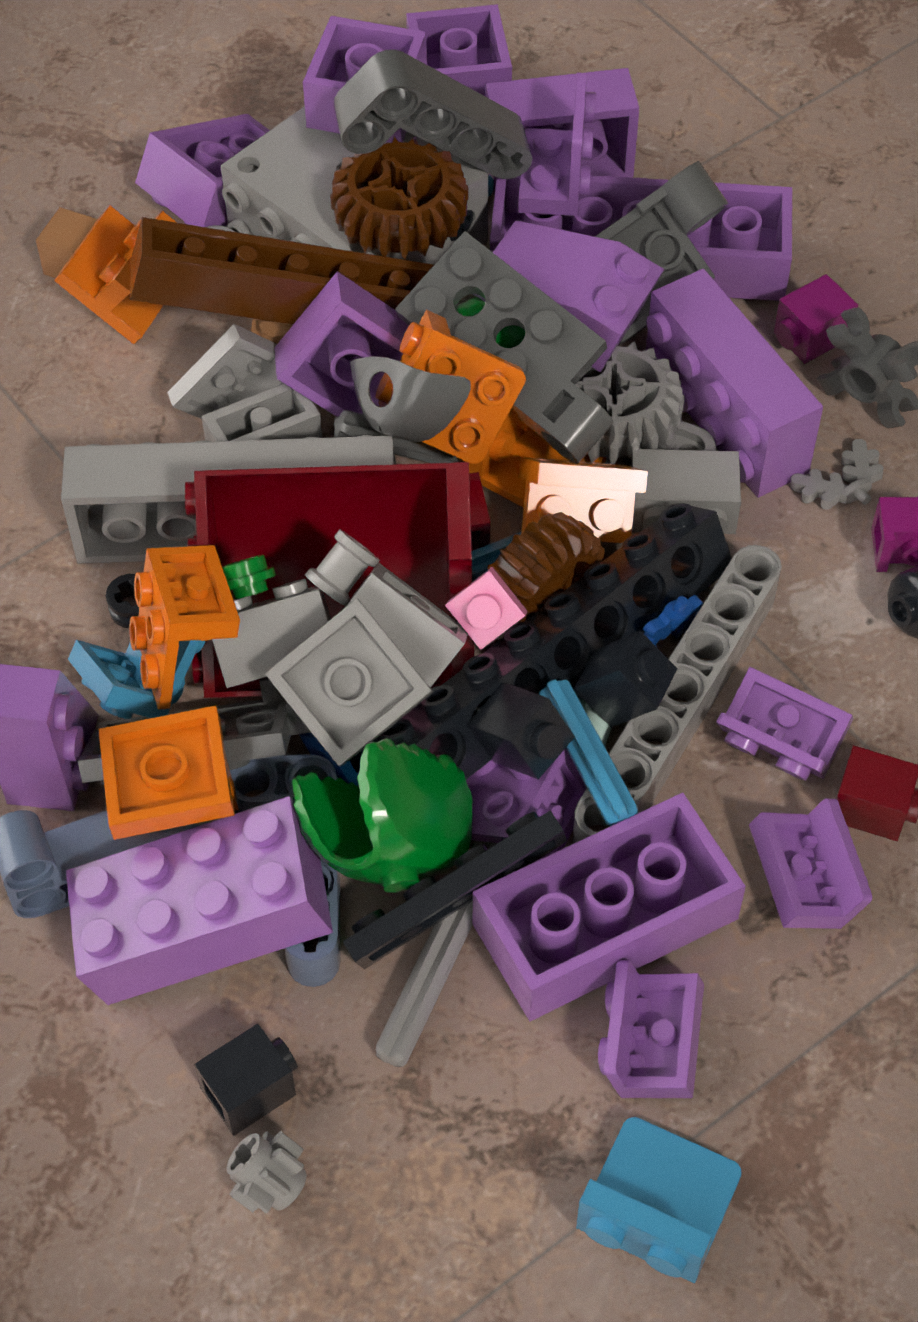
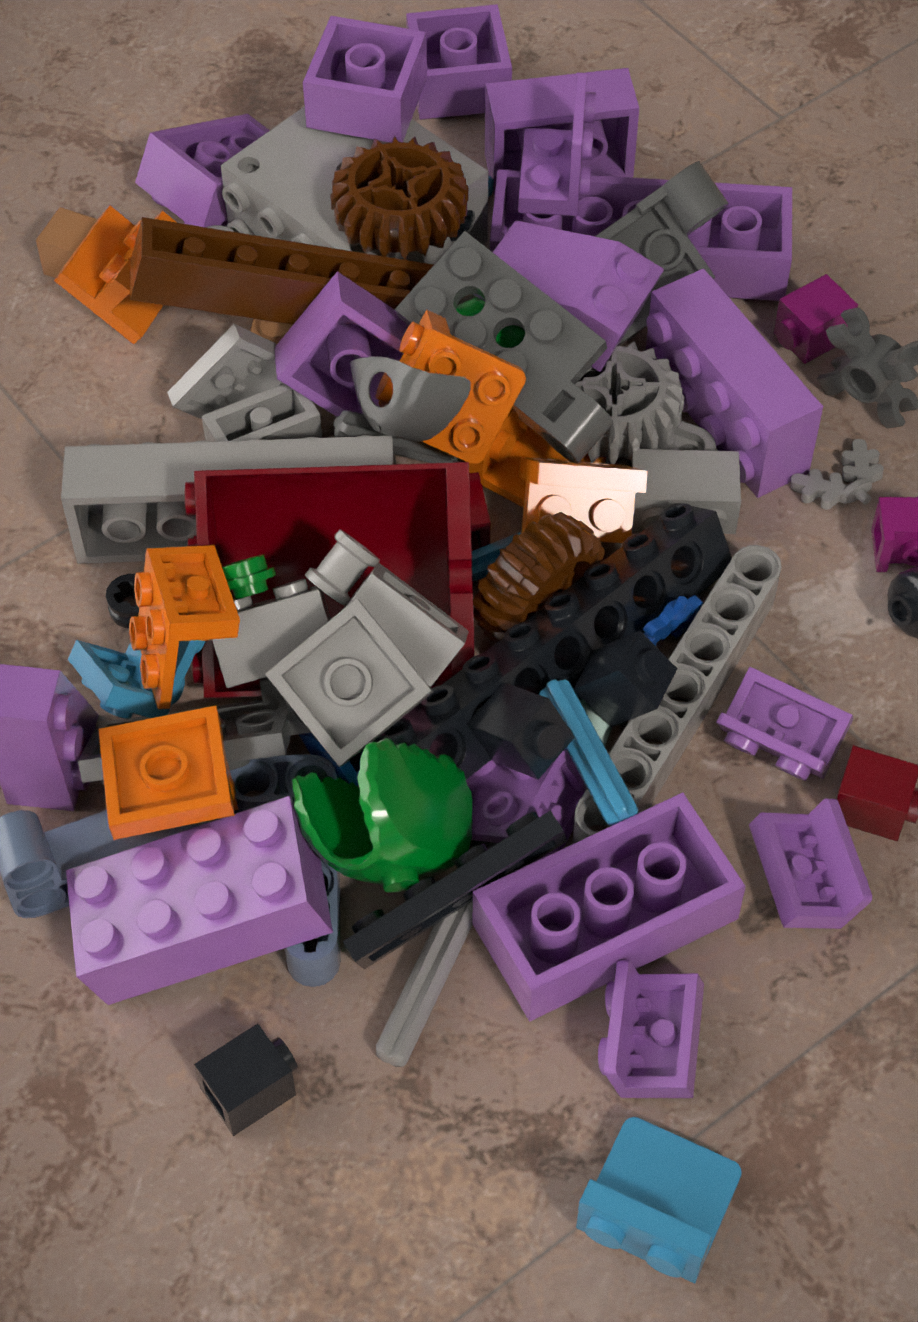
(266, 1172): light grey gear -> none
(409, 95): dark grey beam -> none
(486, 608): bright pink plate -> none

